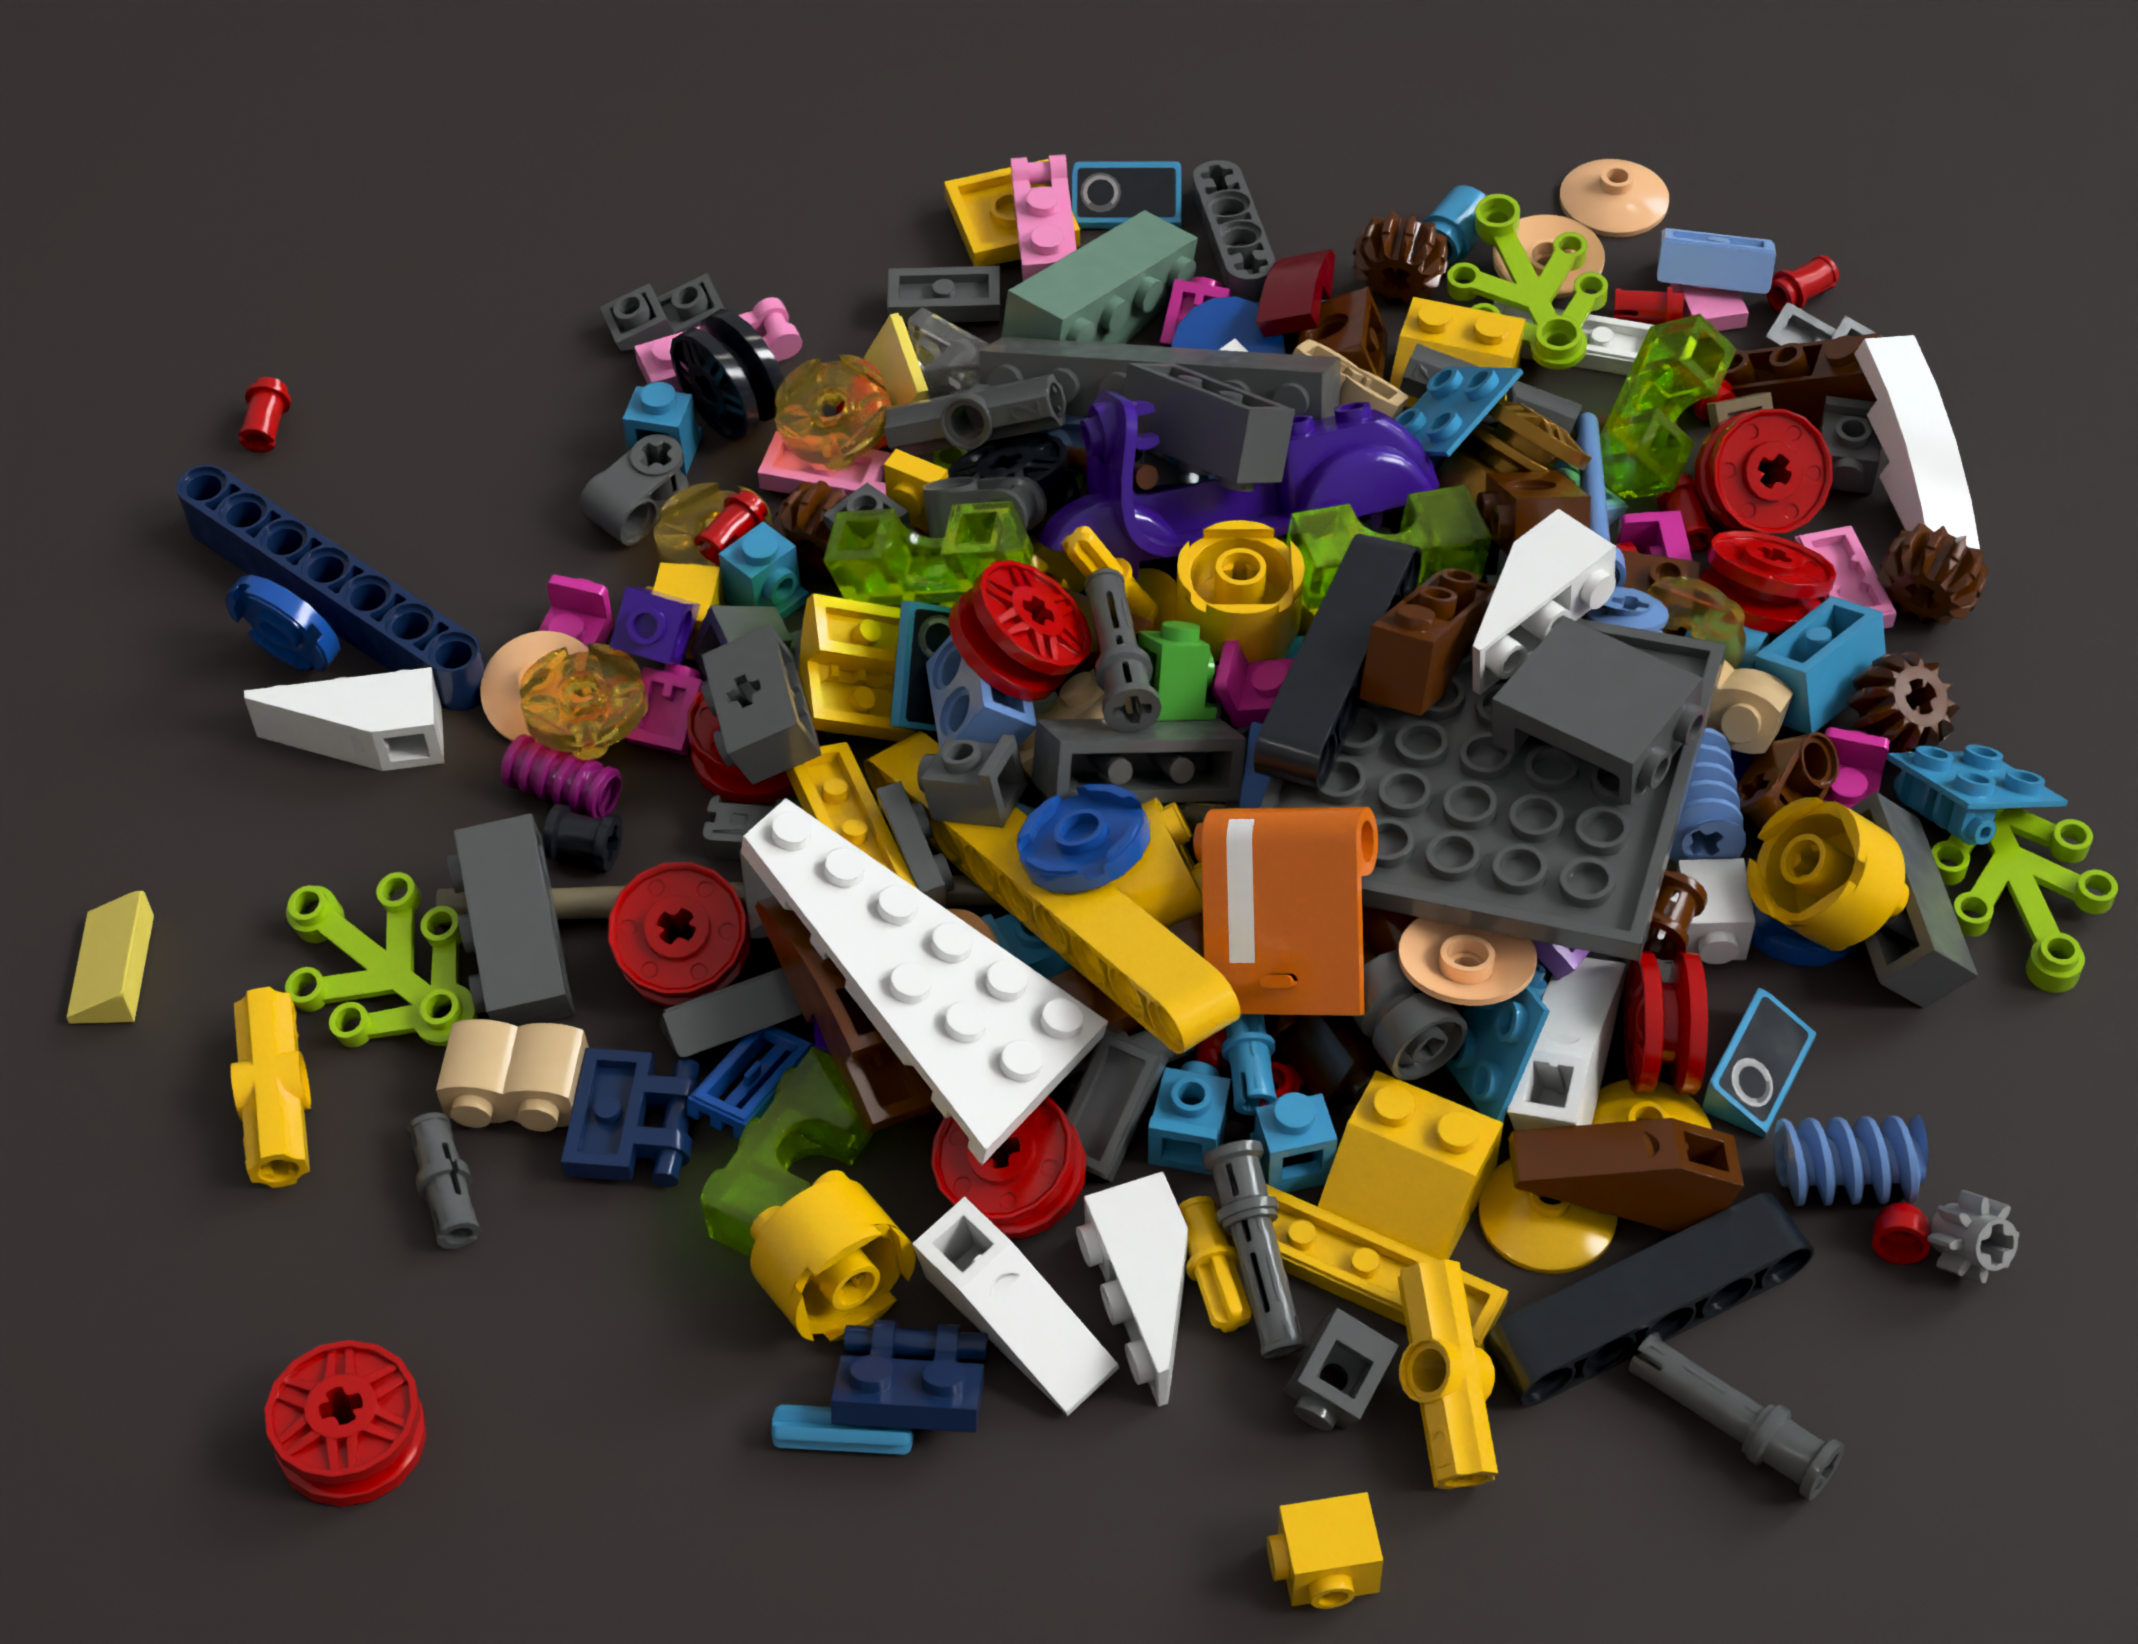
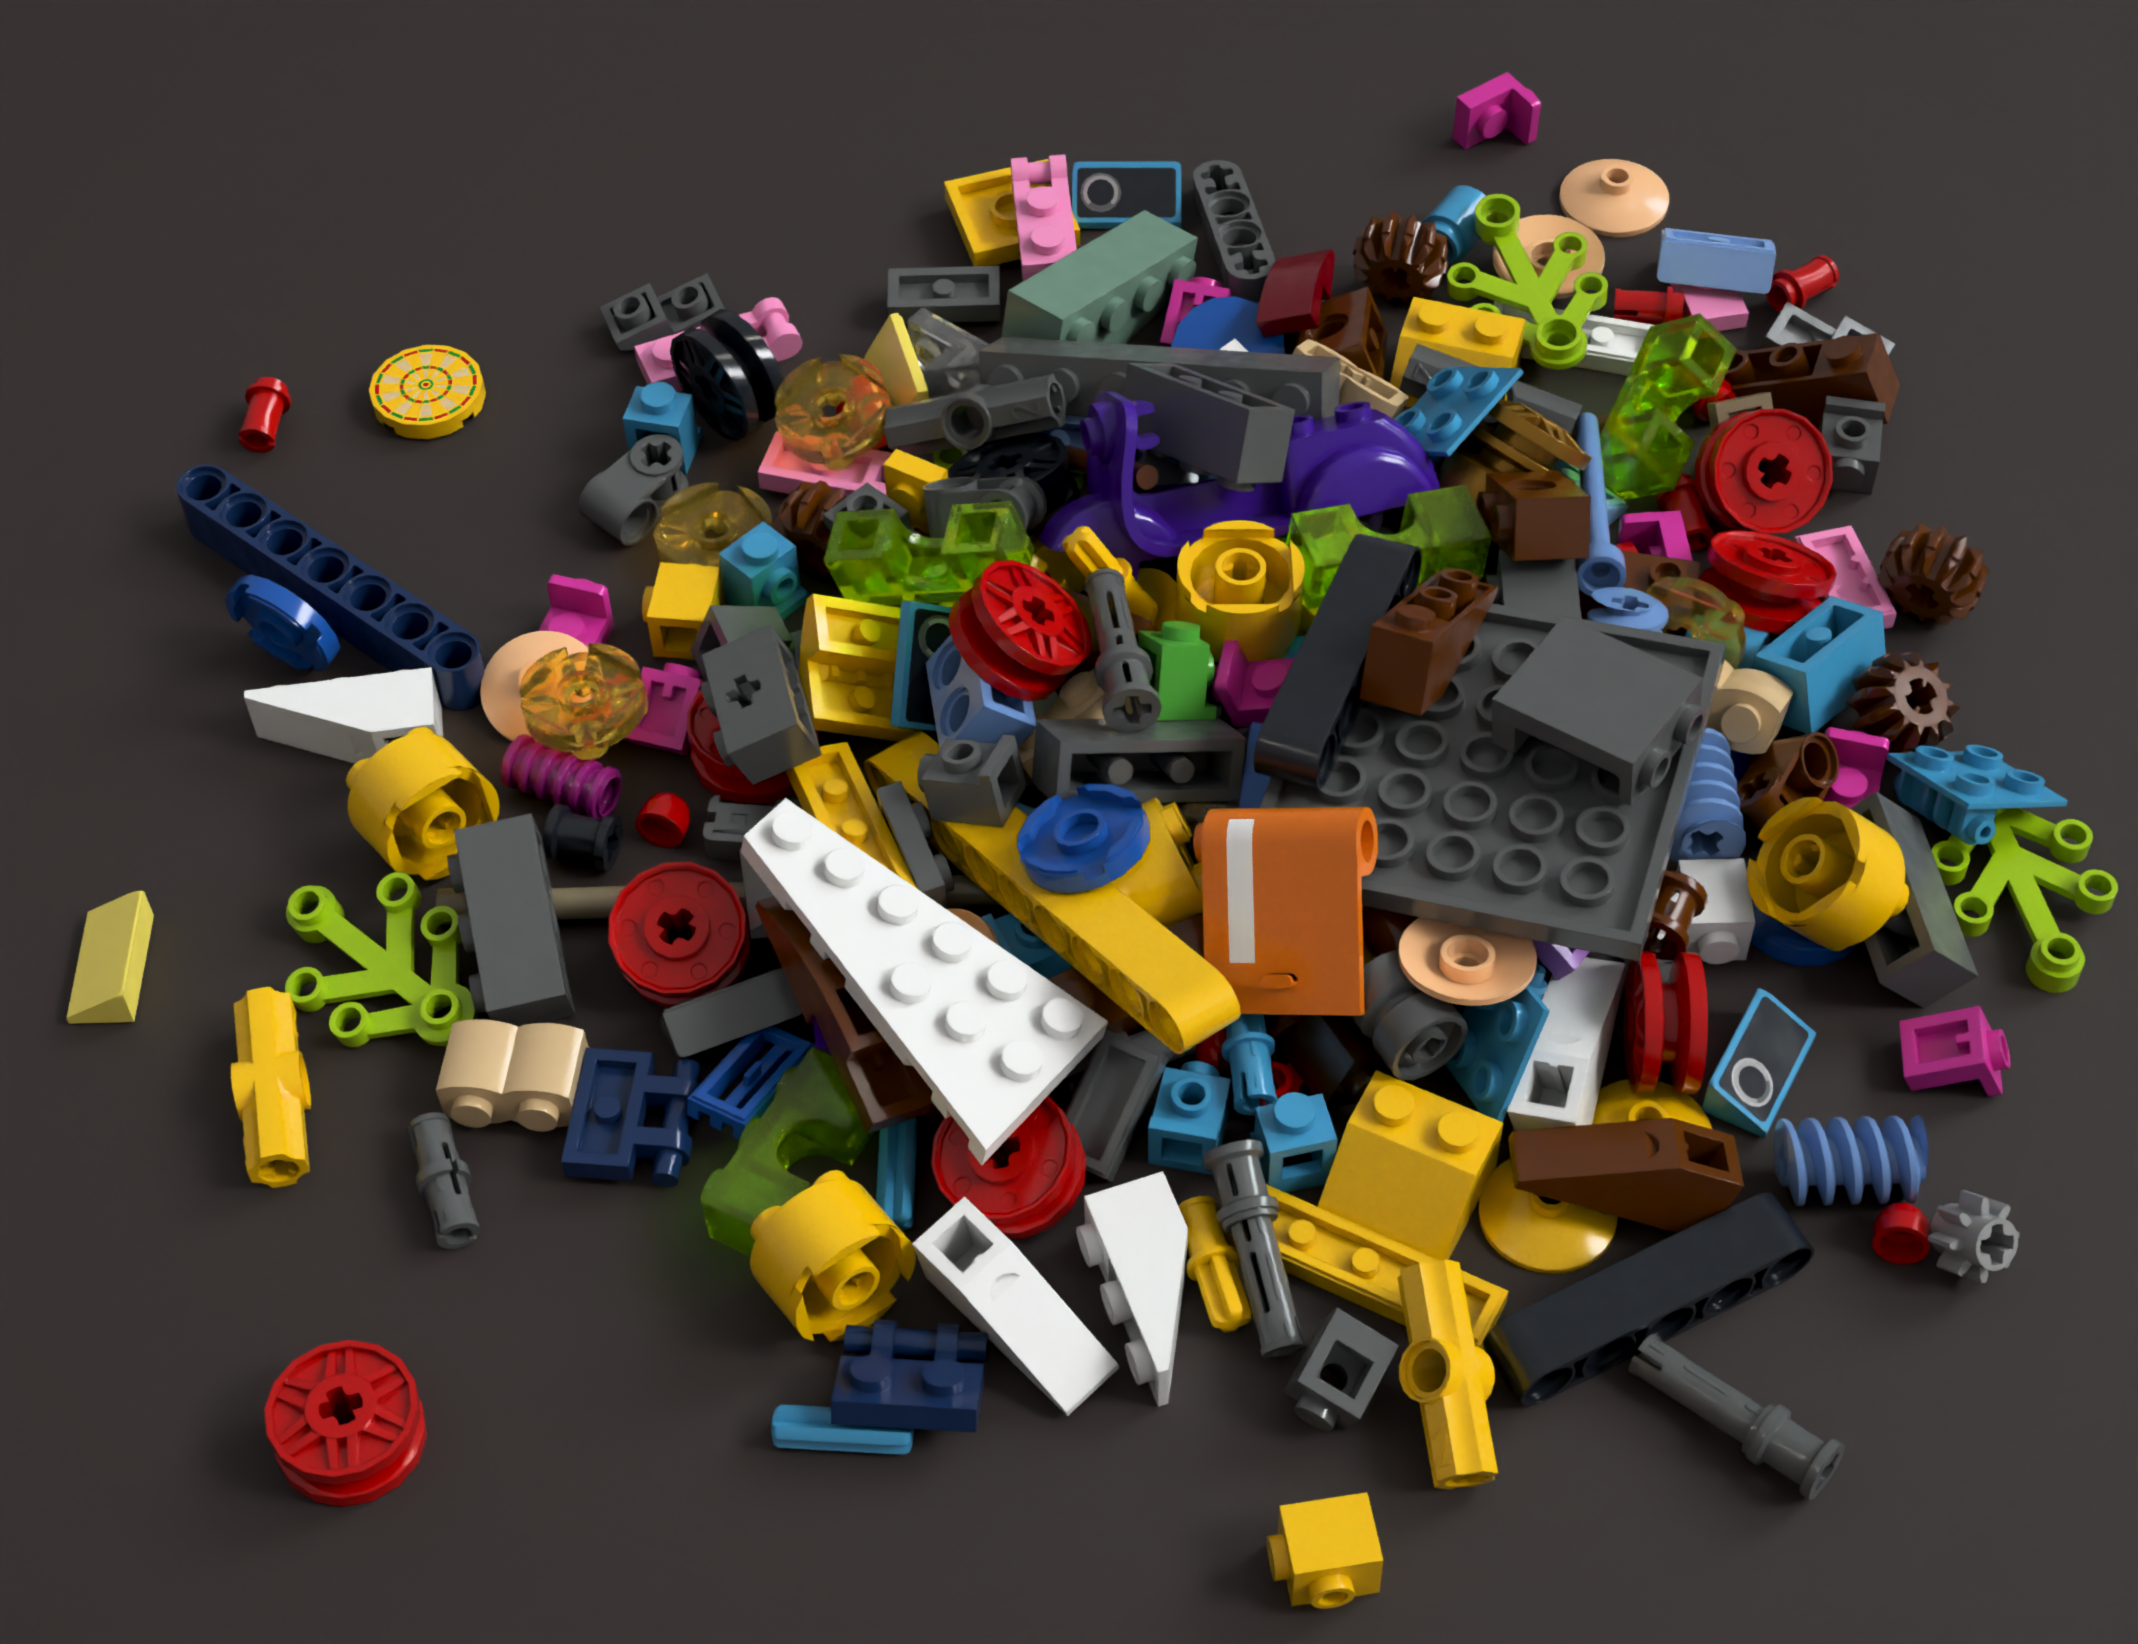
(414, 799): none -> yellow brick
(427, 391): none -> yellow tile
(654, 625): dark purple brick -> none
(663, 820): none -> red hinge
(739, 516): red pin -> none
(897, 1172): none -> dark azure axle
(1494, 108): none -> dark pink bracket
(1548, 575): white slope -> none
(1915, 432): white slope -> none
(1953, 1050): none -> dark pink bracket

